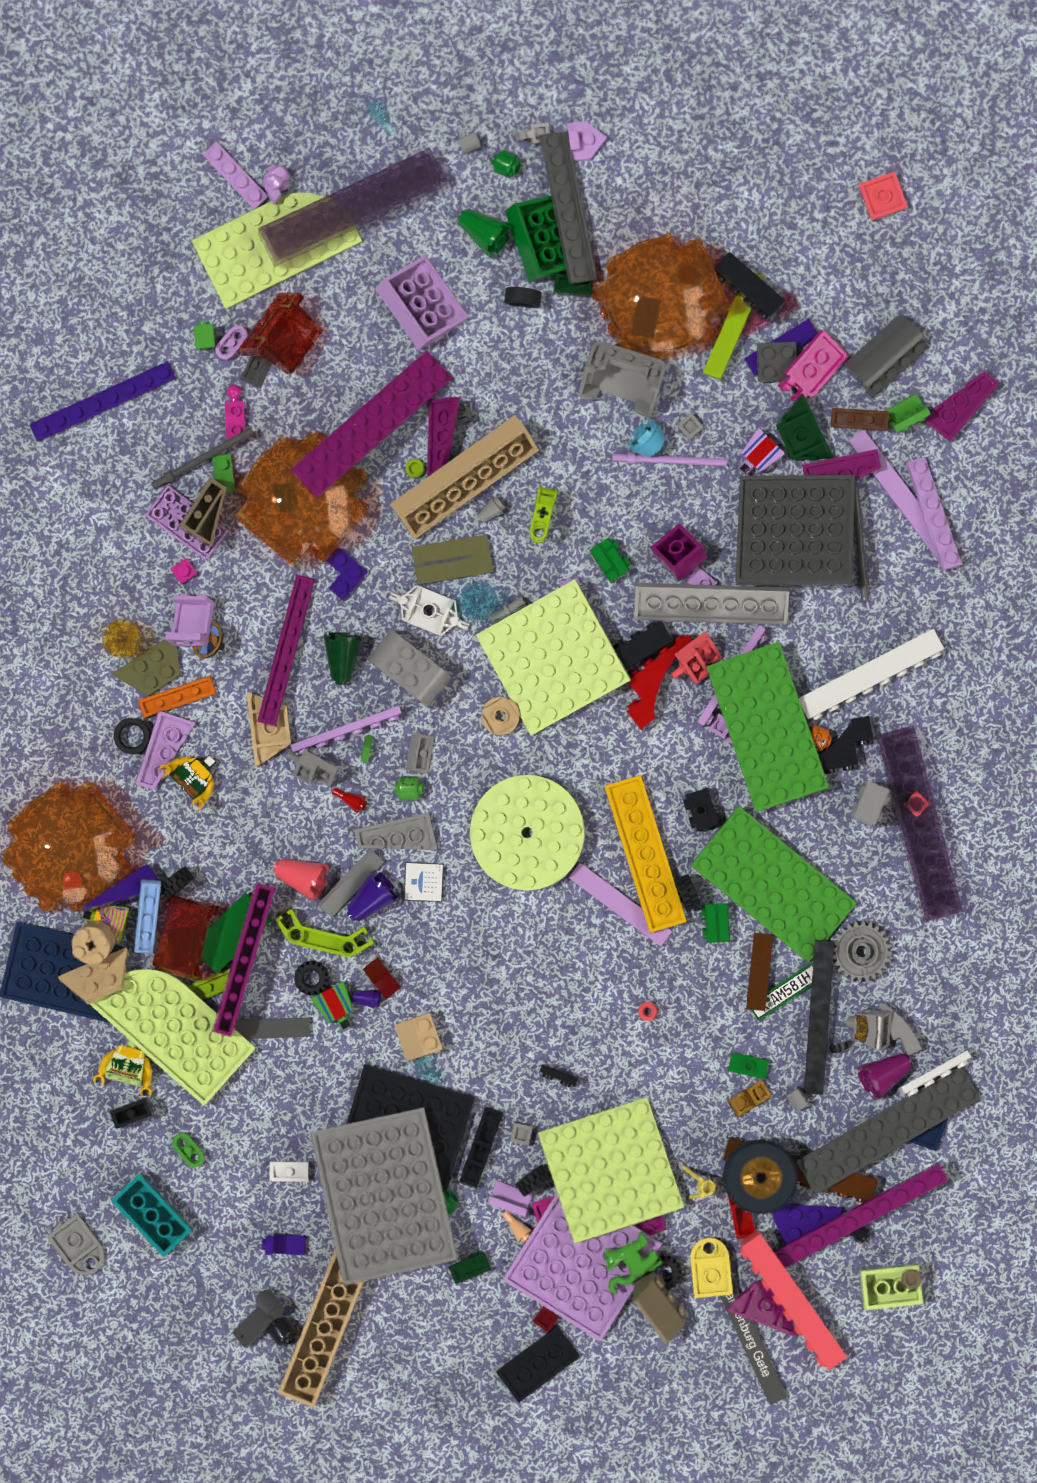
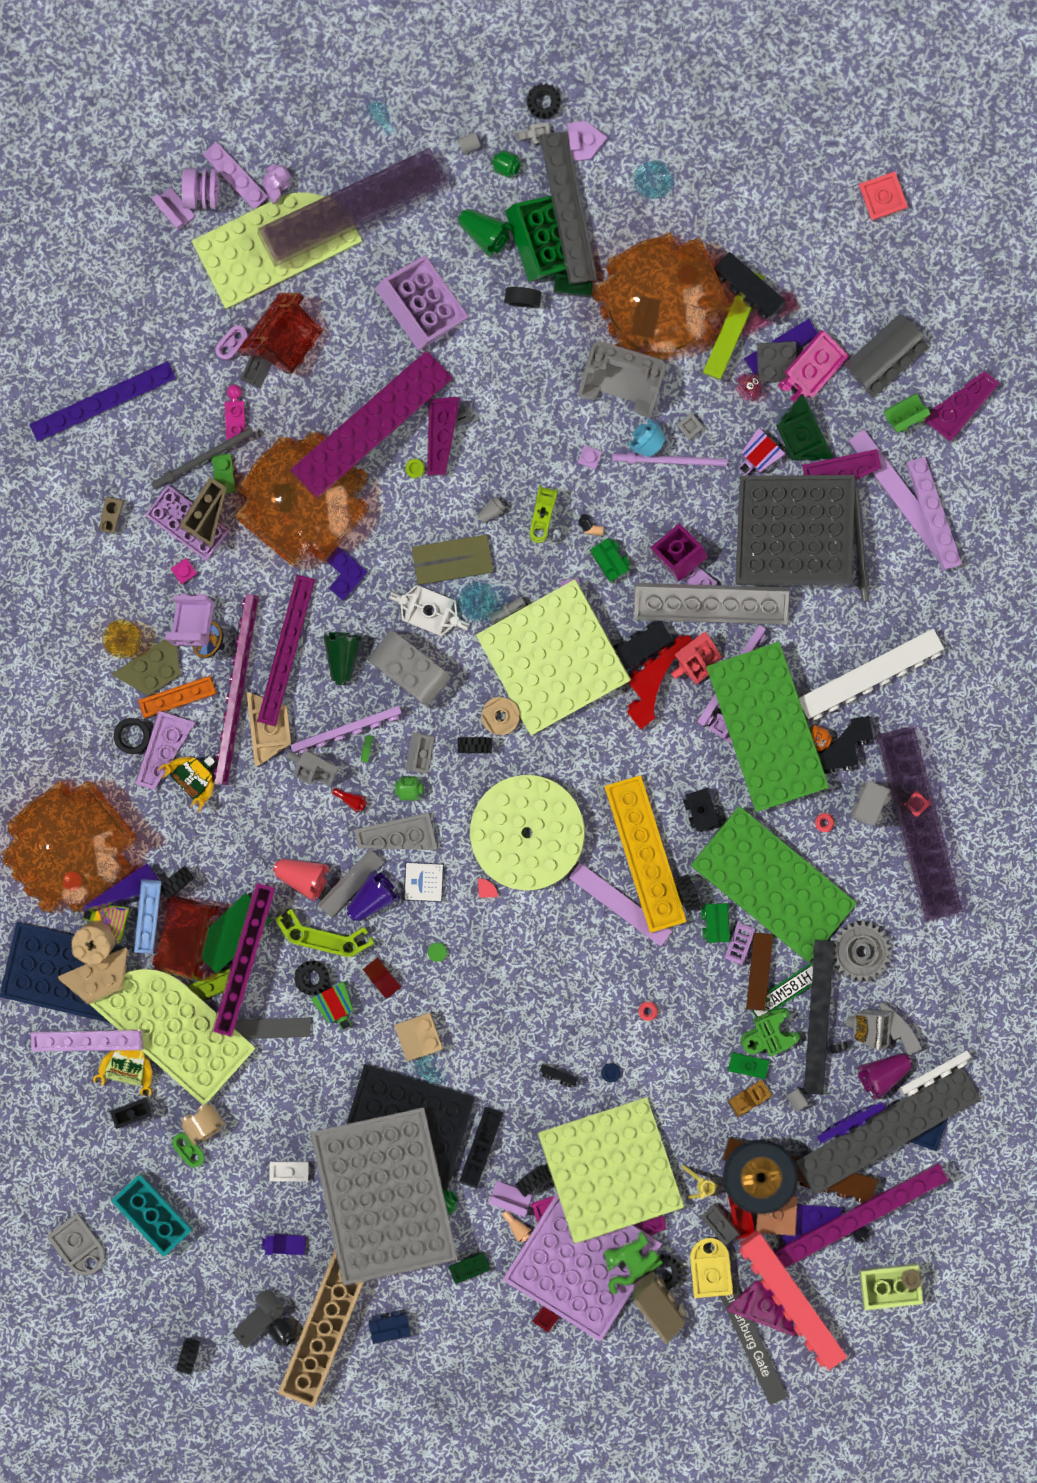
(87, 1040): none -> lavender tile
(111, 514): none -> dark tan leg
(172, 208): none -> lavender panel
(187, 1356): none -> black tyre
(200, 188): none -> lavender wheel
(202, 1124): none -> tan brick
(204, 336): bright green brick -> none
(237, 683): none -> magenta plate
(368, 998): dark purple cone -> none
(389, 1327): none -> dark blue brick
(437, 952): none -> bright green tile
(464, 477): tan brick -> none
(474, 745): none -> black tyre
(486, 889): none -> coral tile
(521, 1133): light grey plate -> none
(538, 1363): black tile -> none
(540, 90): none -> black tyre
(588, 527): none -> arm
(589, 457): none -> lavender plate
(610, 1072): none -> dark blue tile
(653, 180): none -> clear light blue dish
(720, 1224): none -> dark grey plate
(746, 945): none -> lavender slope
(749, 386): none -> clear pink head
(761, 1038): none -> bright green piece
(780, 1221): none -> nougat plate
(829, 818): none -> coral plate
(857, 1118): none -> dark purple wing
(860, 419): reddish brown plate -> none

